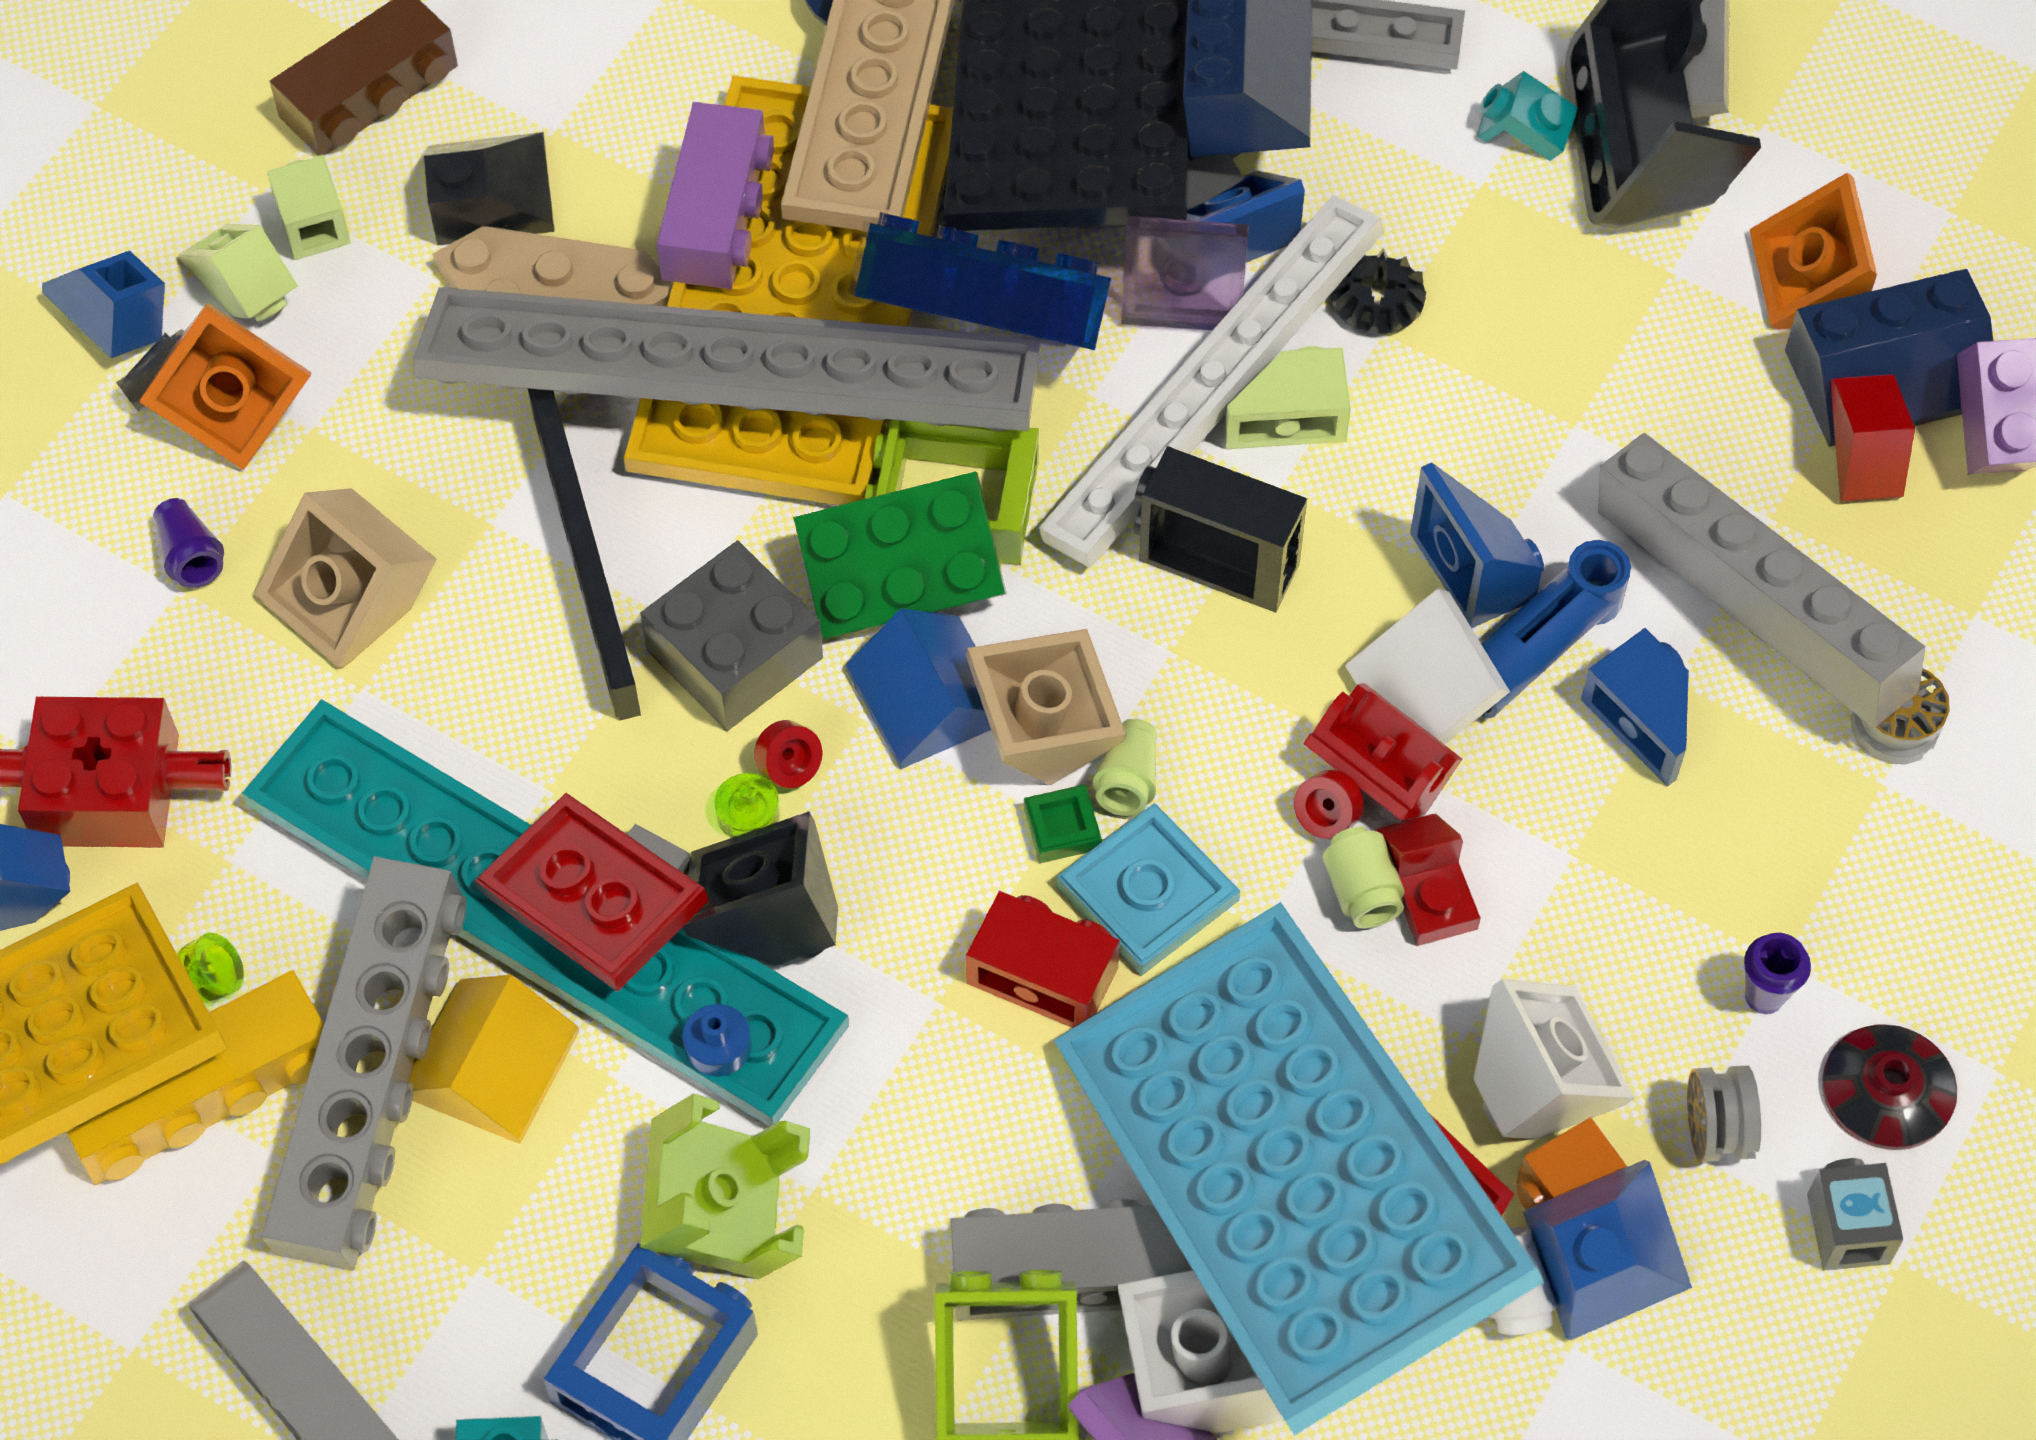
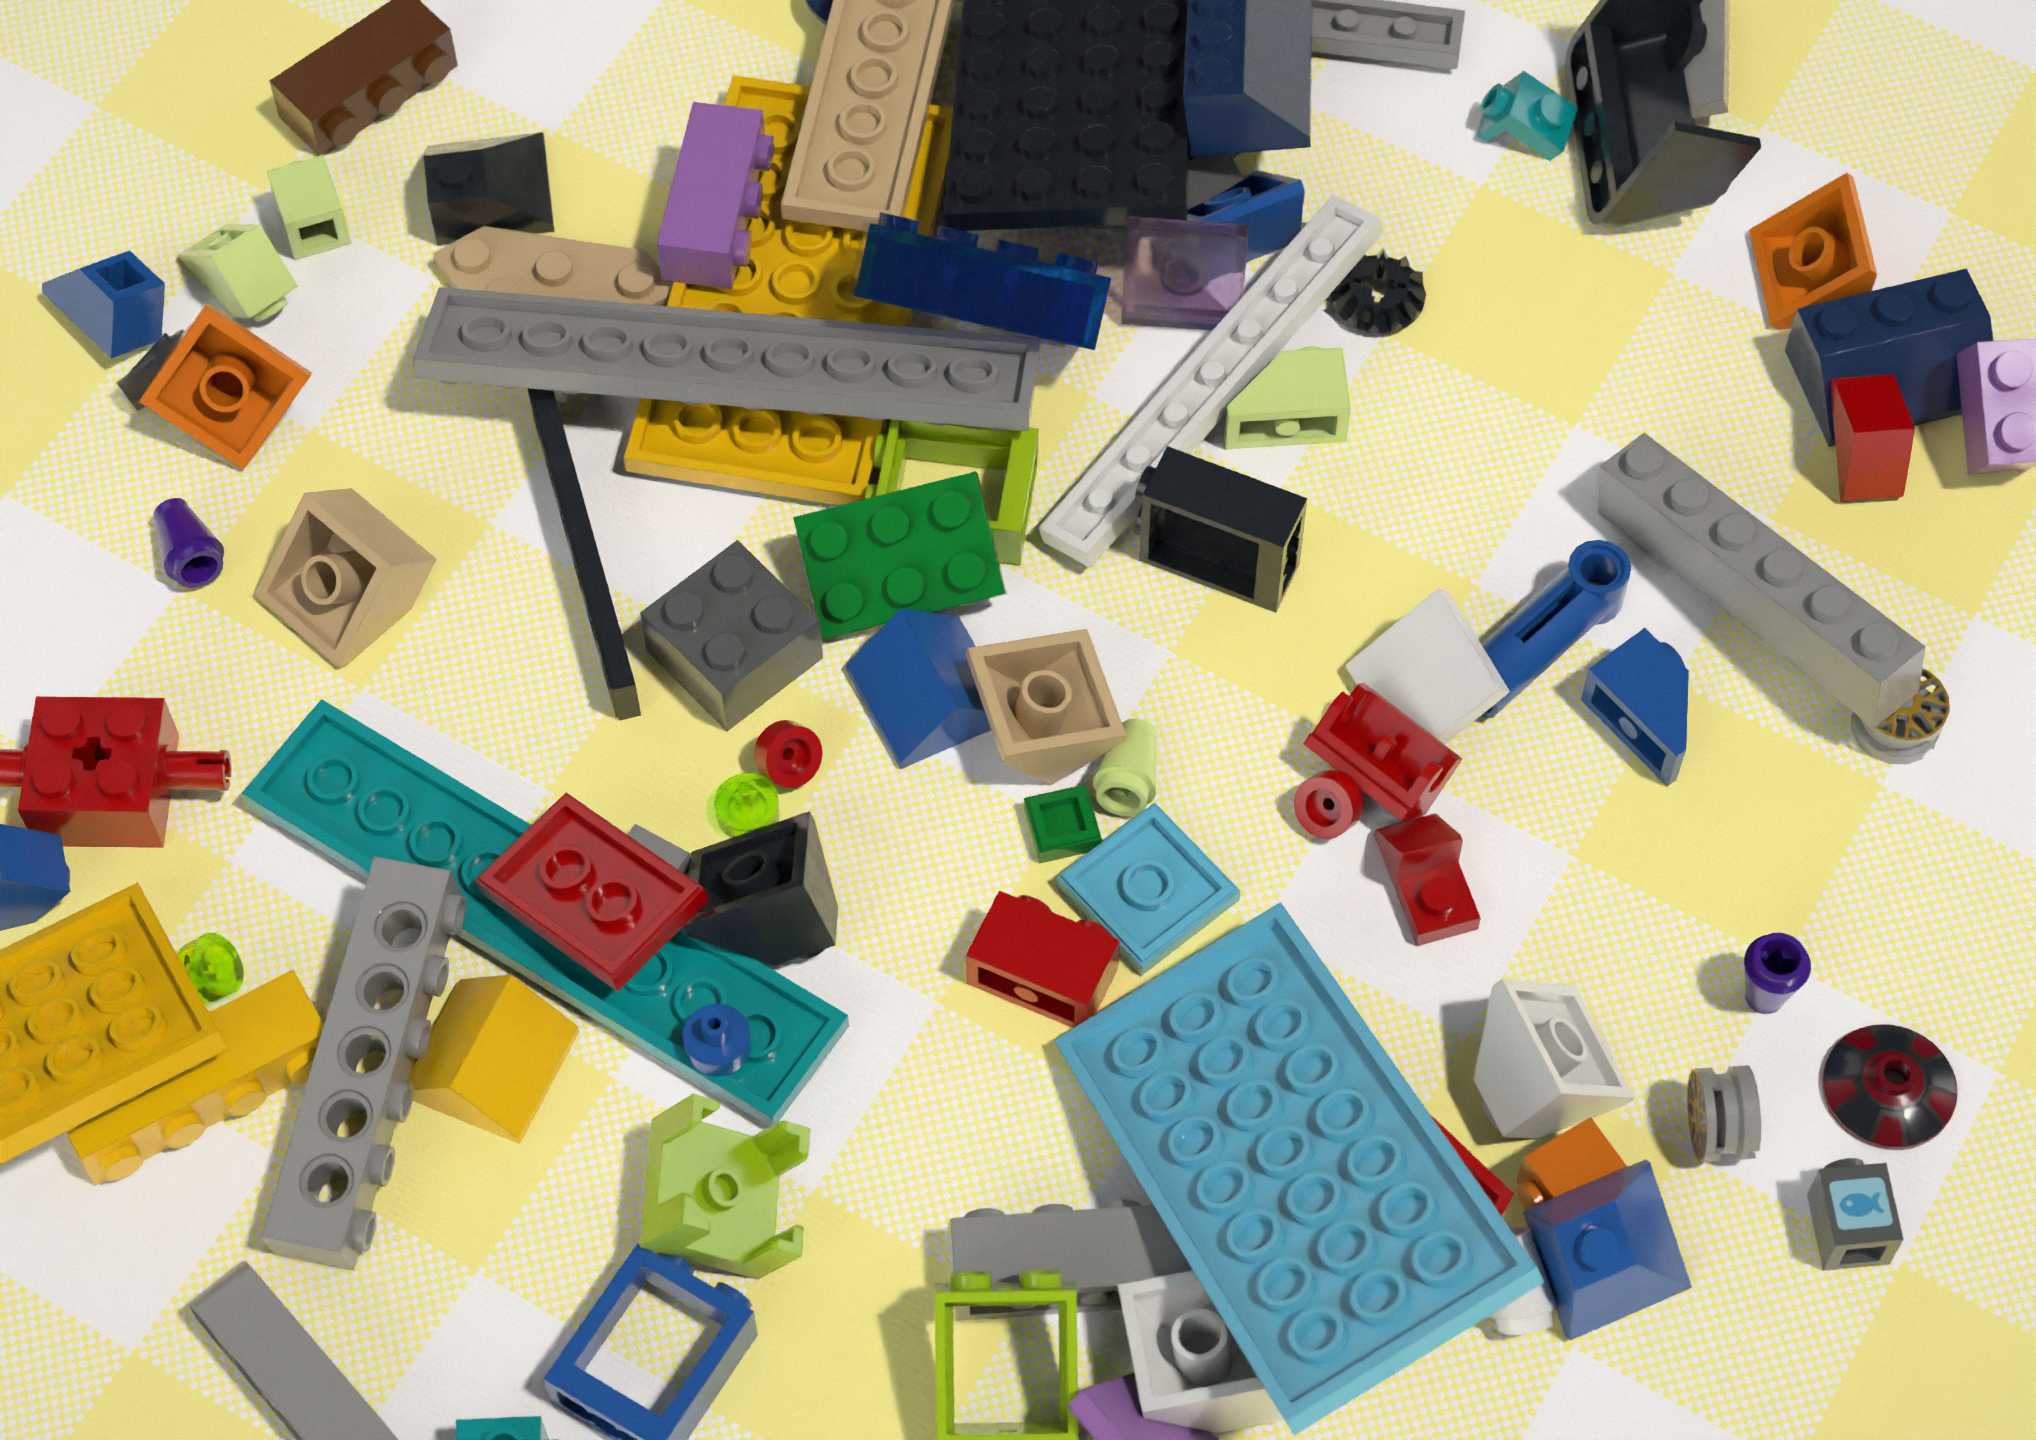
(1364, 877): yellowish green brick -> none
(1473, 548): blue slope -> none

